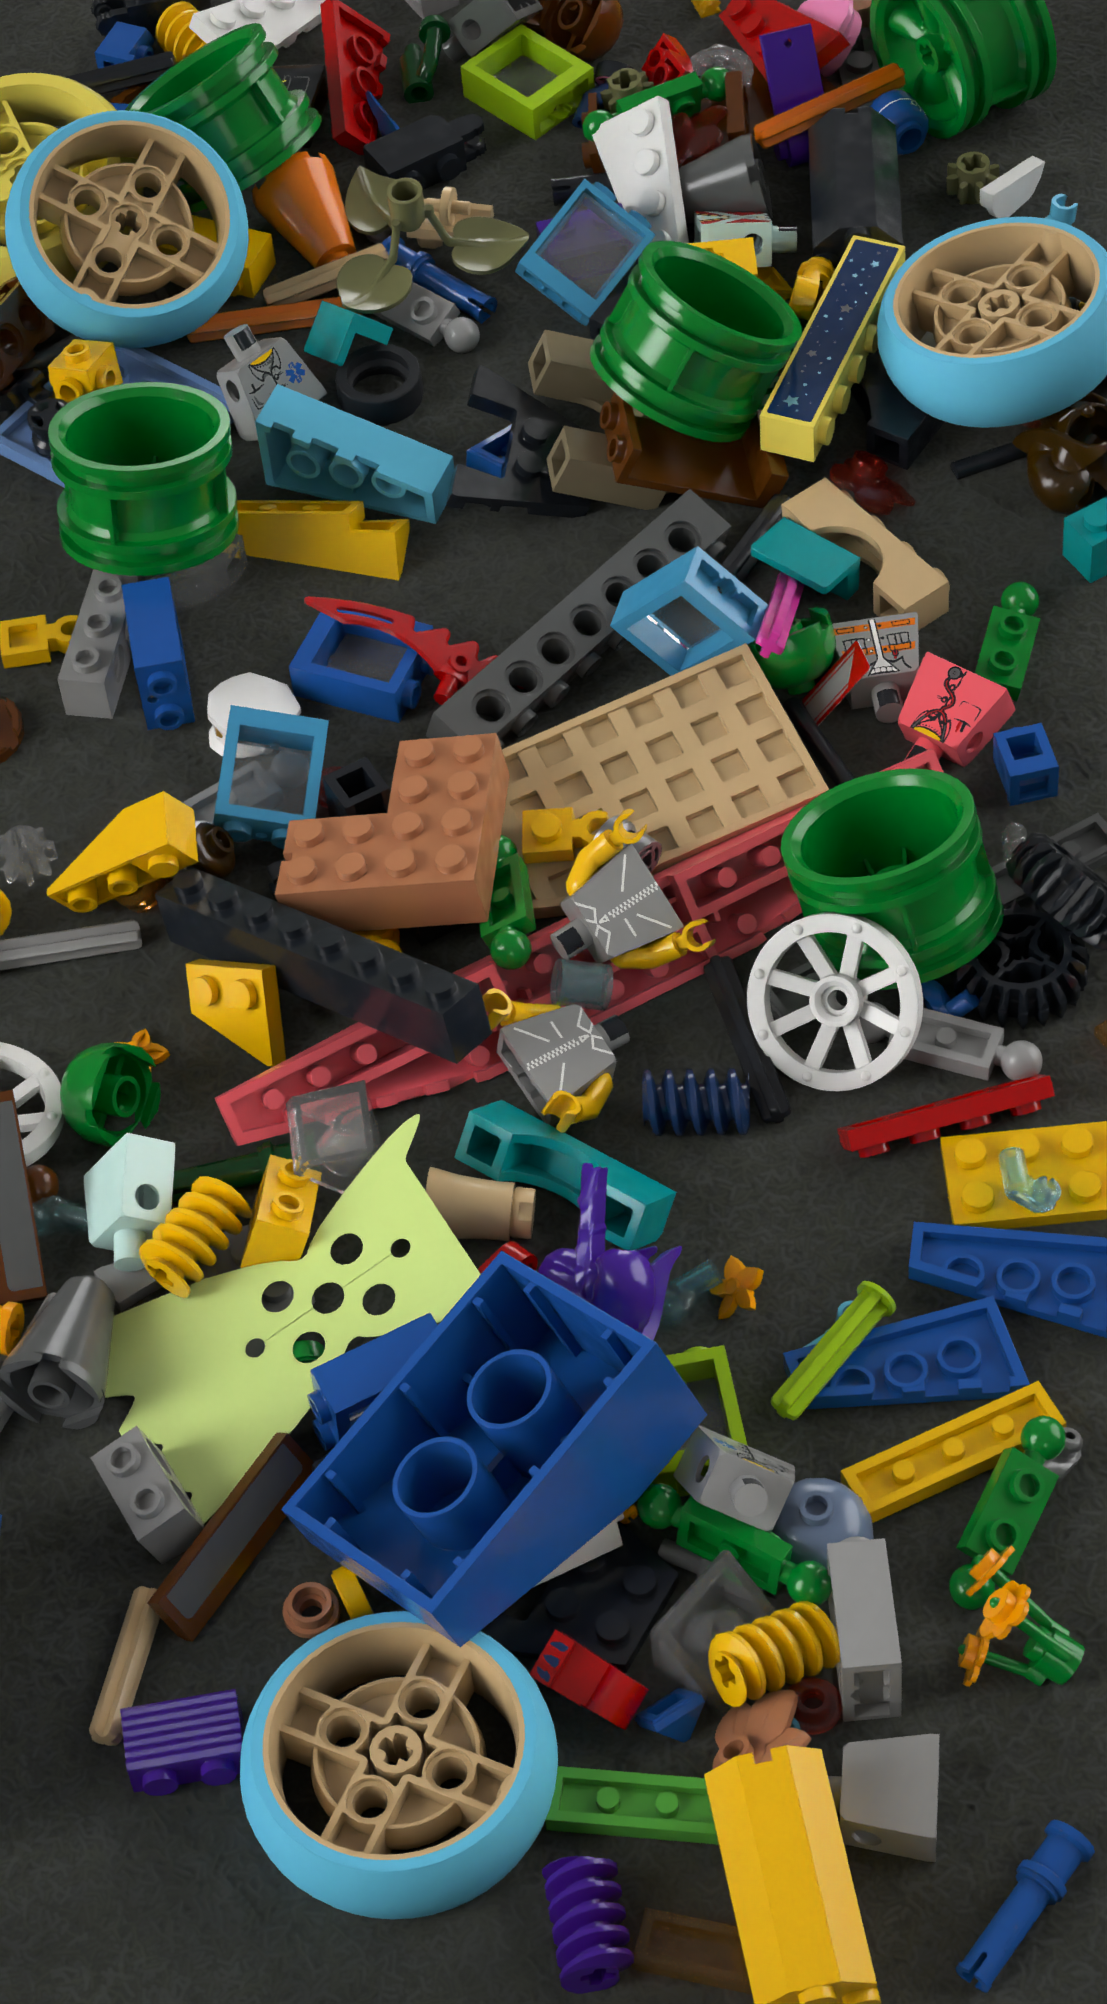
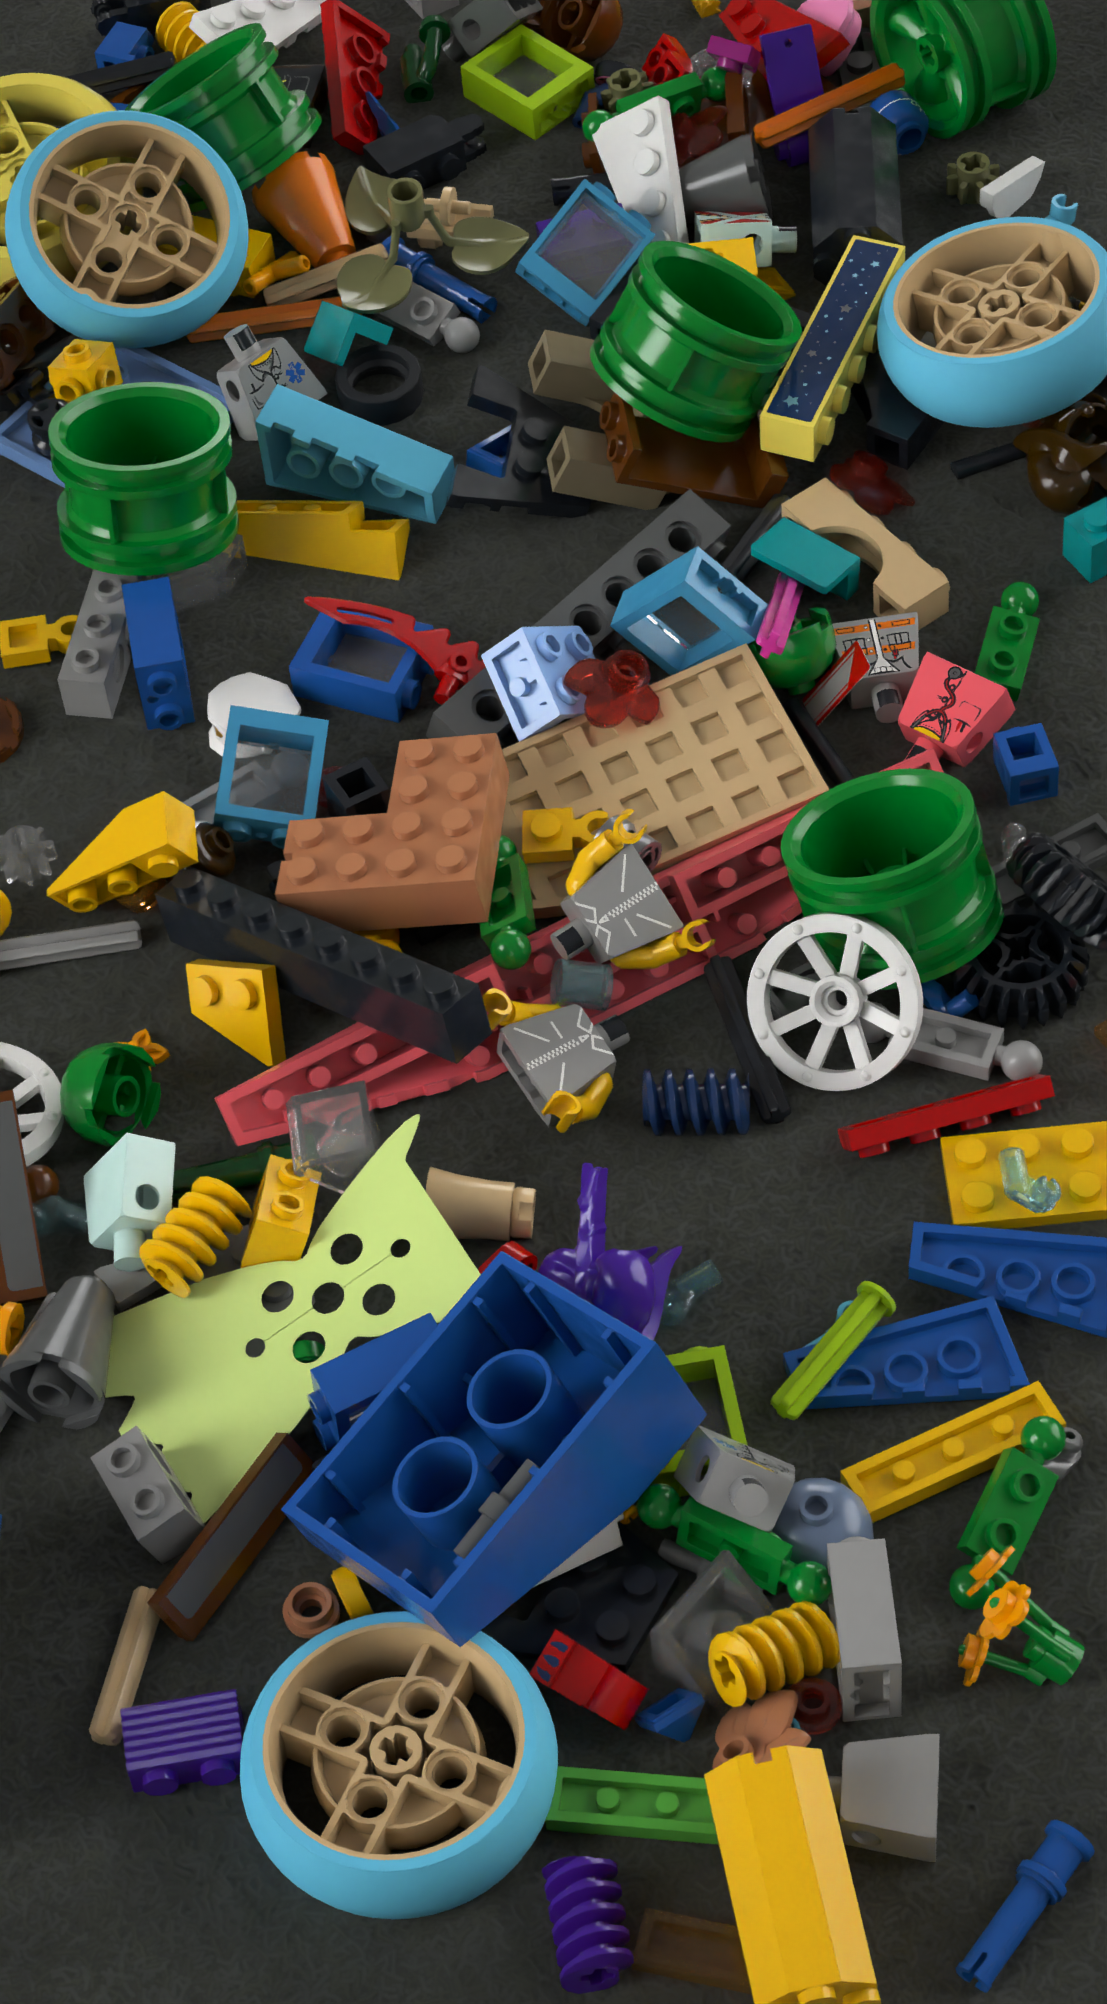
(282, 268): none -> light orange piece
(493, 1509): none -> dark grey bar
(524, 1149): teal arch -> none
(530, 676): none -> light blue bracket
(615, 689): none -> clear red plate
(733, 55): none -> magenta plate
(737, 1287): light orange plant -> none
(806, 288): yellow connector -> none

